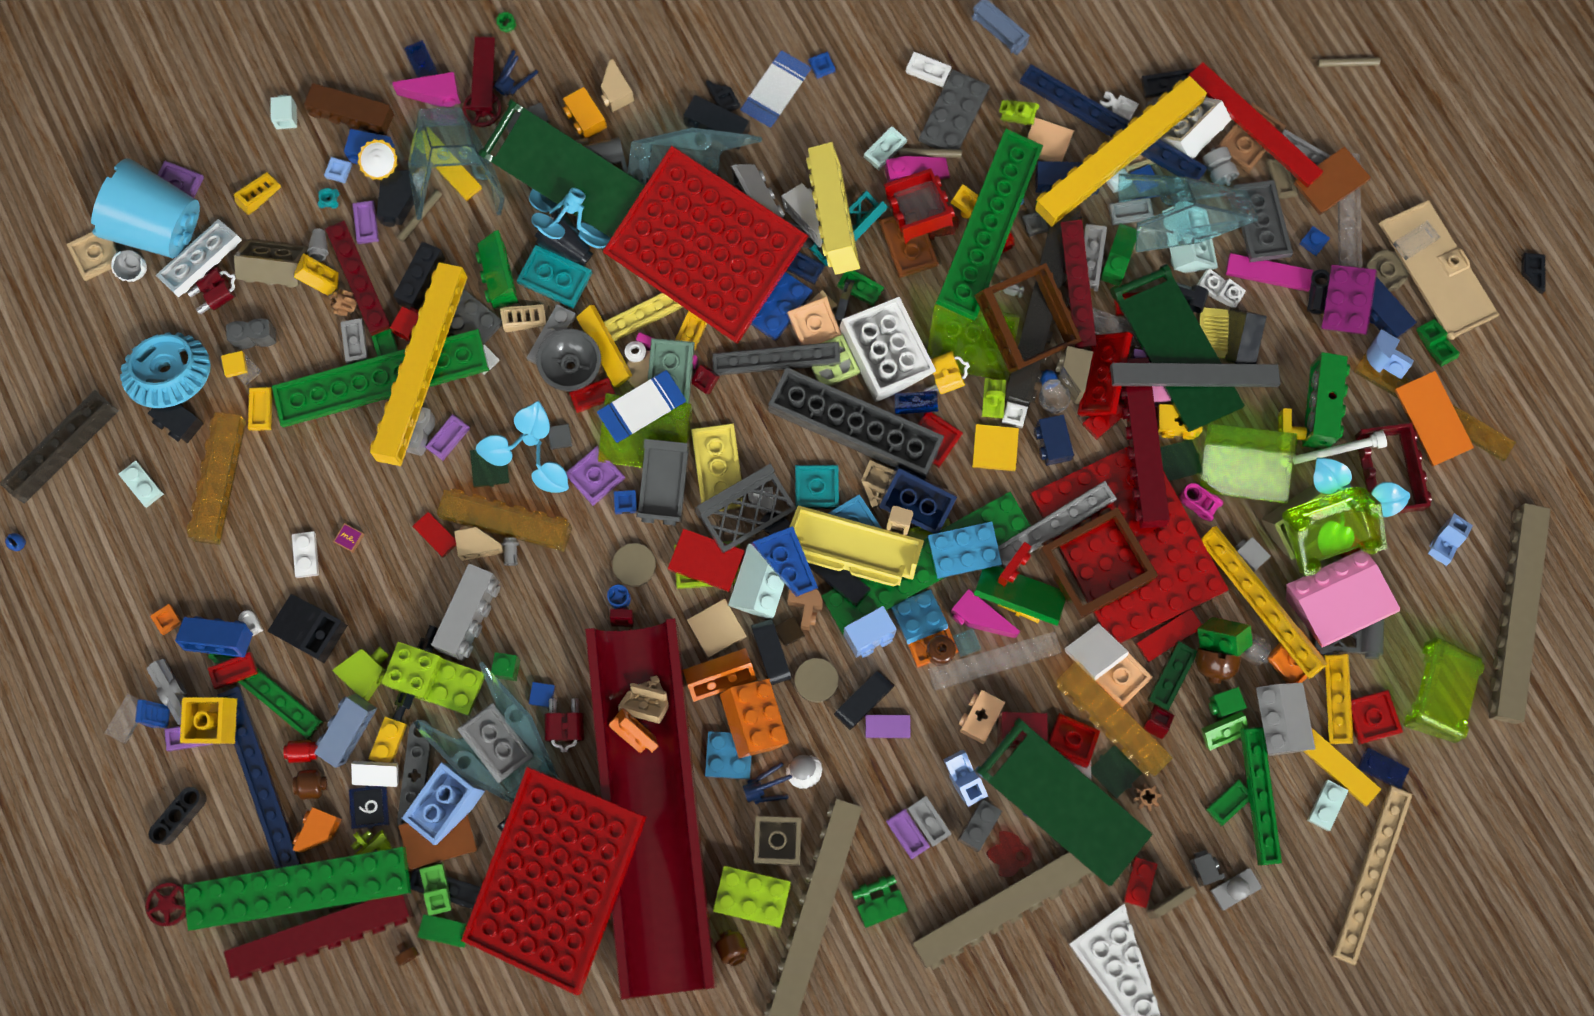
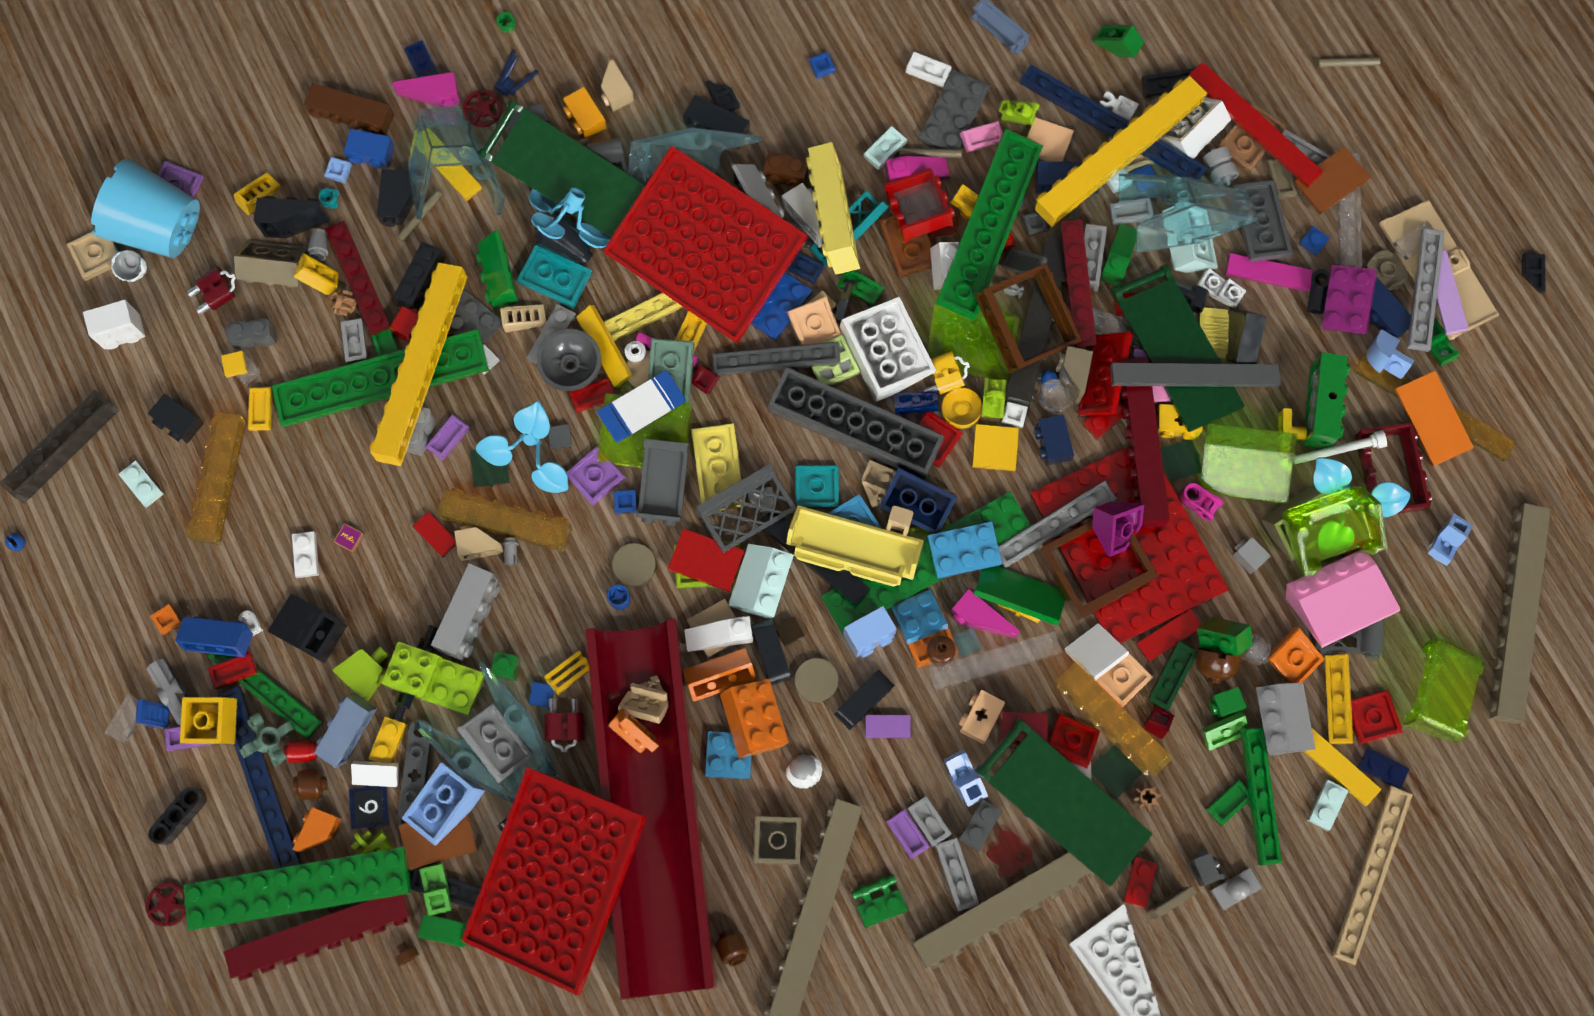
(114, 324): none -> white brick
(174, 385): medium azure gear -> none
(198, 258): white plate -> none
(276, 755): none -> sand green pin
(283, 112): light aqua brick -> none
(288, 216): none -> black slope
(365, 222): medium lavender tile -> none
(377, 159): white piece -> none
(483, 74): dark red tile -> none
(582, 661): none -> yellow tile
(622, 617): dark red plate -> none
(719, 634): none -> white slope
(752, 896): lime brick -> none
(754, 790): dark blue plant -> none
(775, 89): clear sticker -> none
(785, 169): none -> reddish brown brick
(788, 560): blue wing -> none
(809, 601): medium nougat brick -> none
(941, 259): none -> white brick
(957, 874): none -> light grey plate
(961, 408): none -> yellow piece
(981, 136): none -> bright pink tile
(1010, 572): red plate -> none
(1022, 261): none -> dark grey tile
(1116, 523): none -> magenta slope
(1119, 40): none -> green slope
(1263, 602): yellow tile -> none
(1425, 289): none -> light grey tile
(1449, 299): none -> lavender tile

